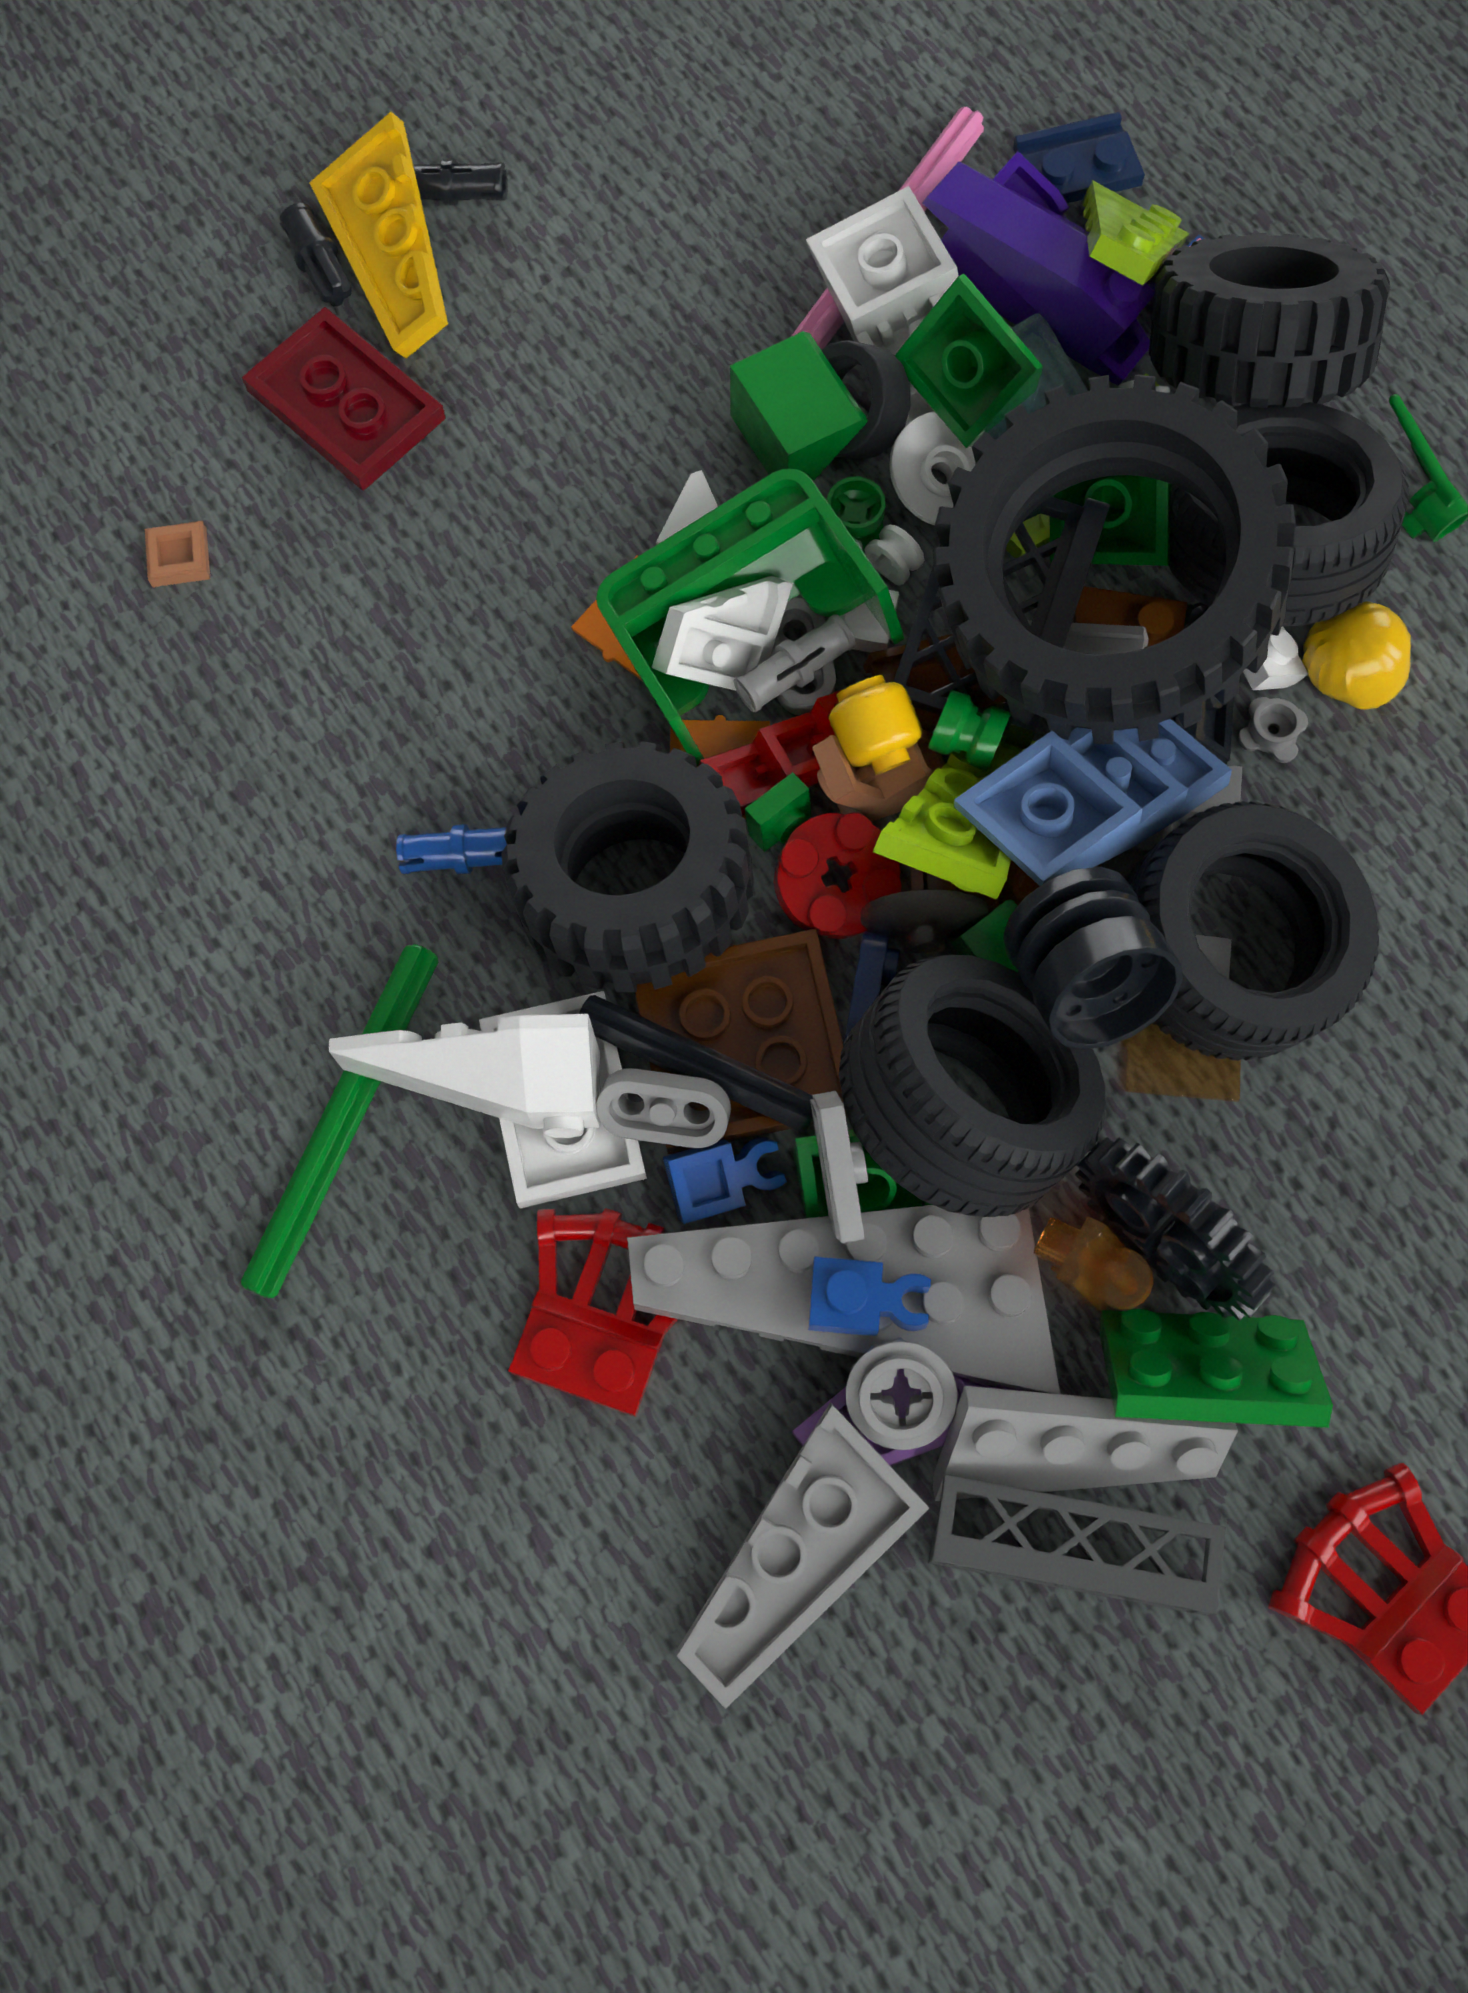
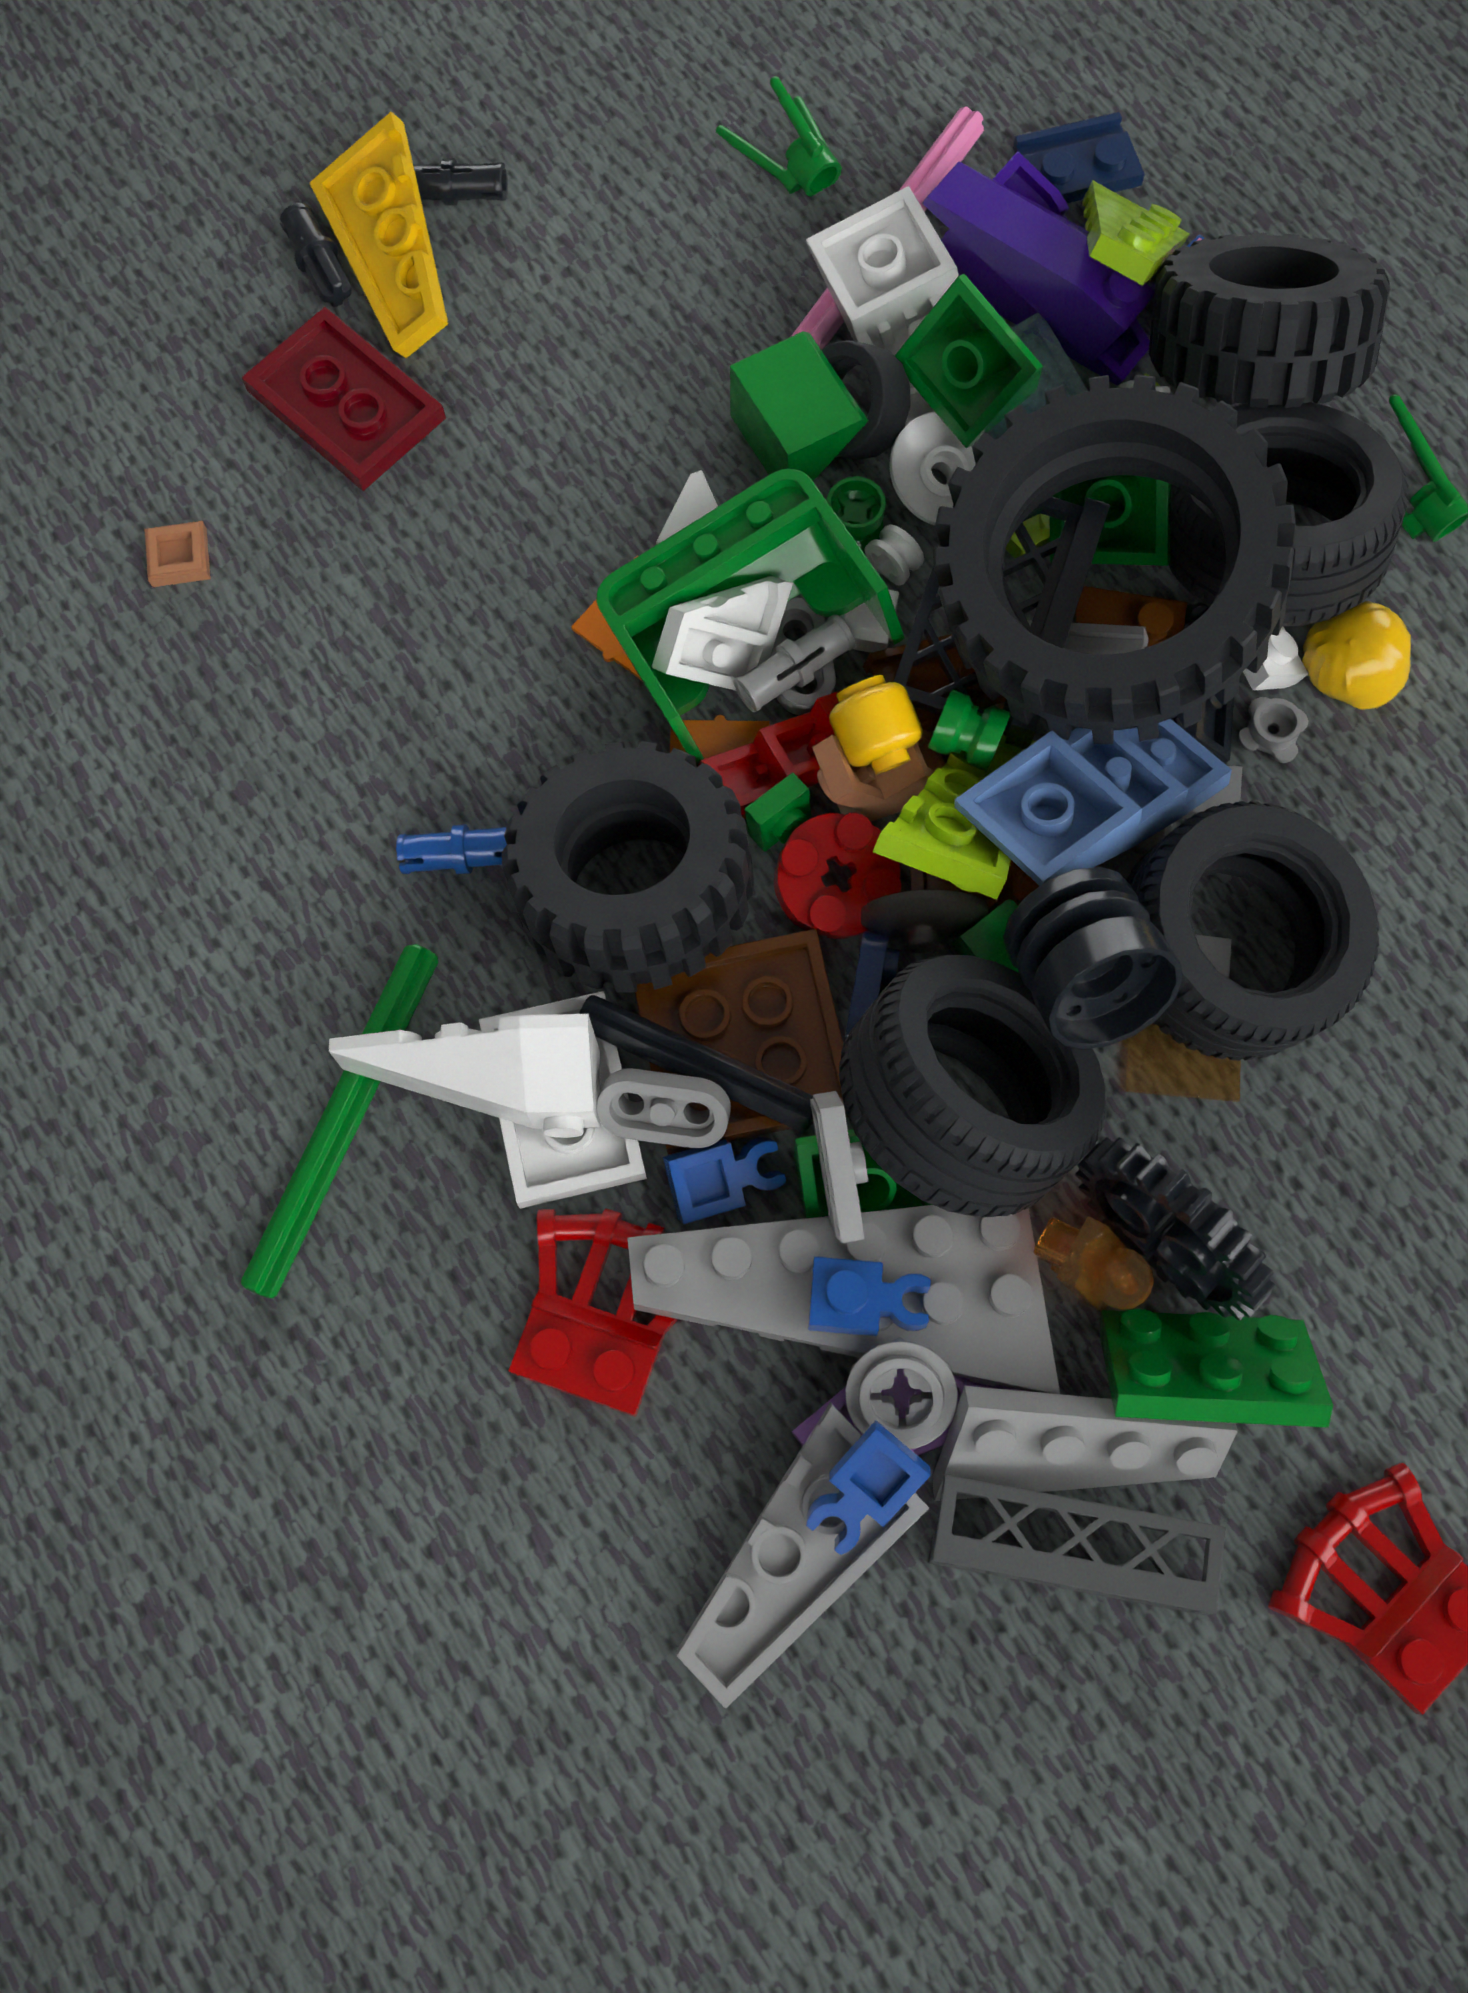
(808, 157): none -> green plant
(872, 1480): none -> blue plate

